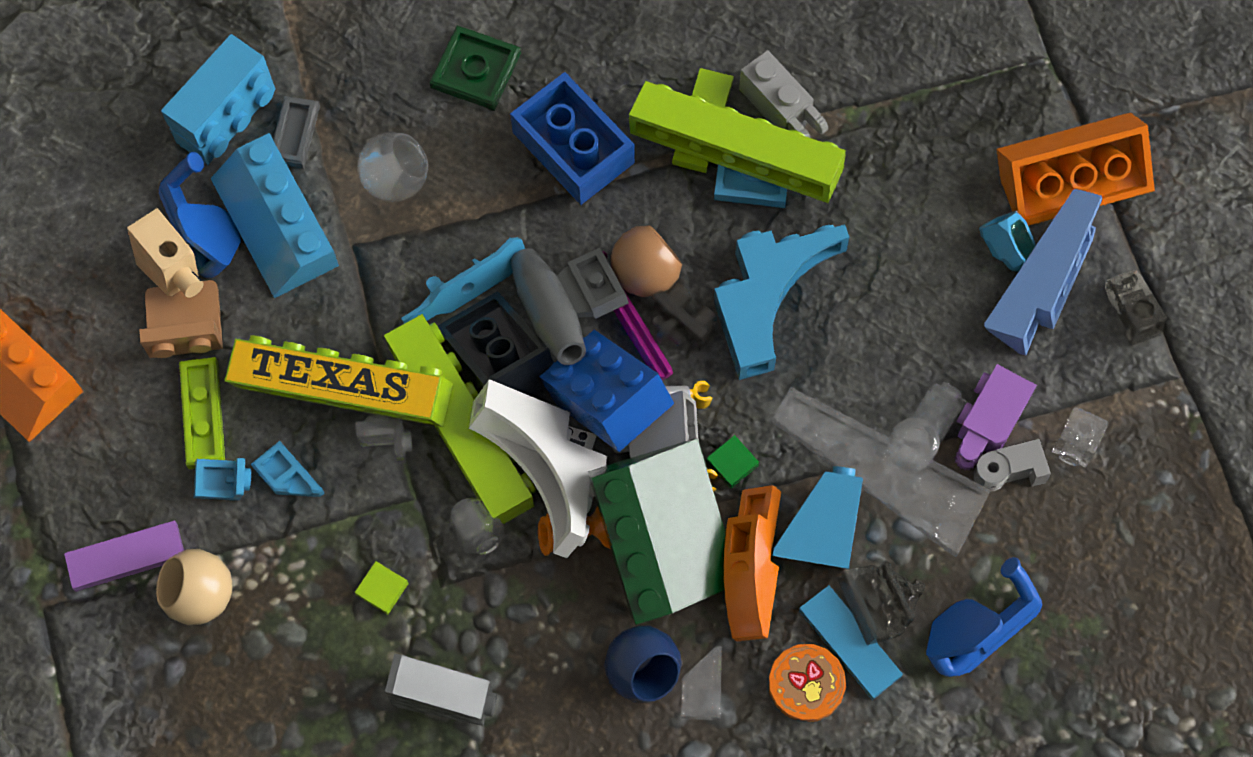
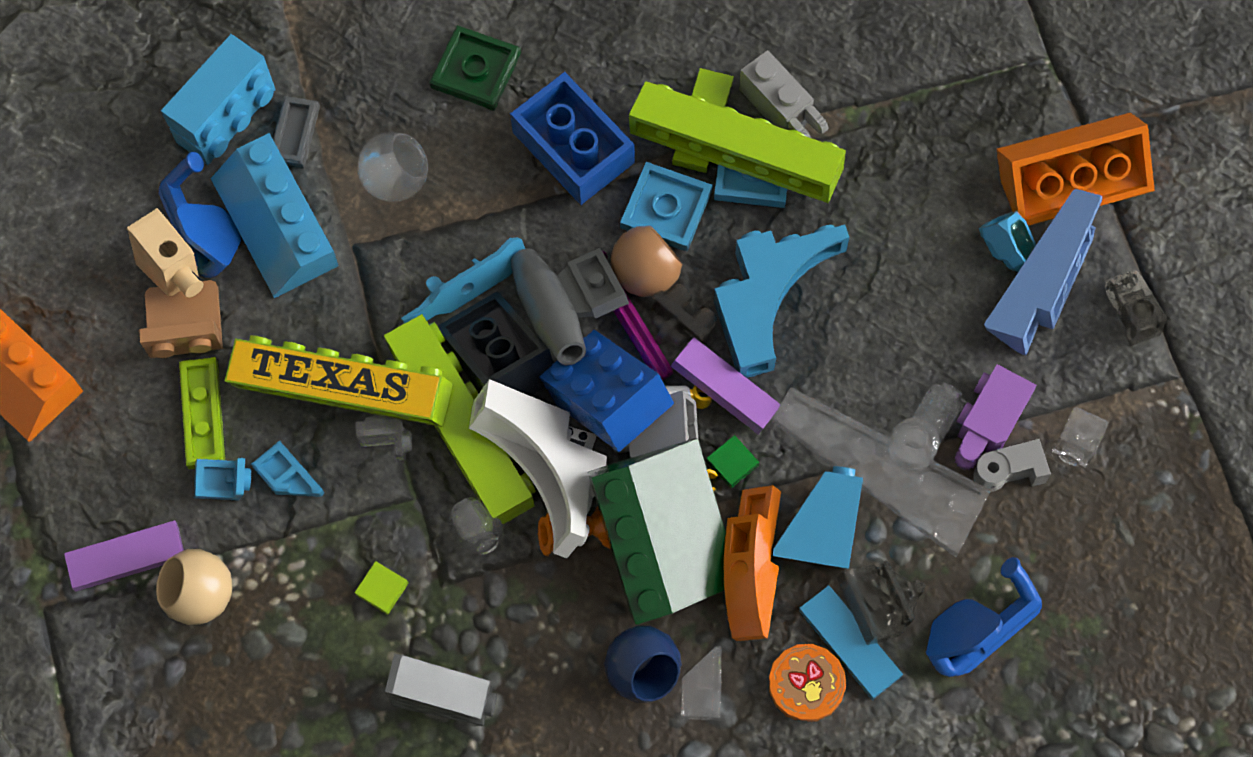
(668, 204): none -> dark azure plate
(725, 385): none -> medium lavender tile

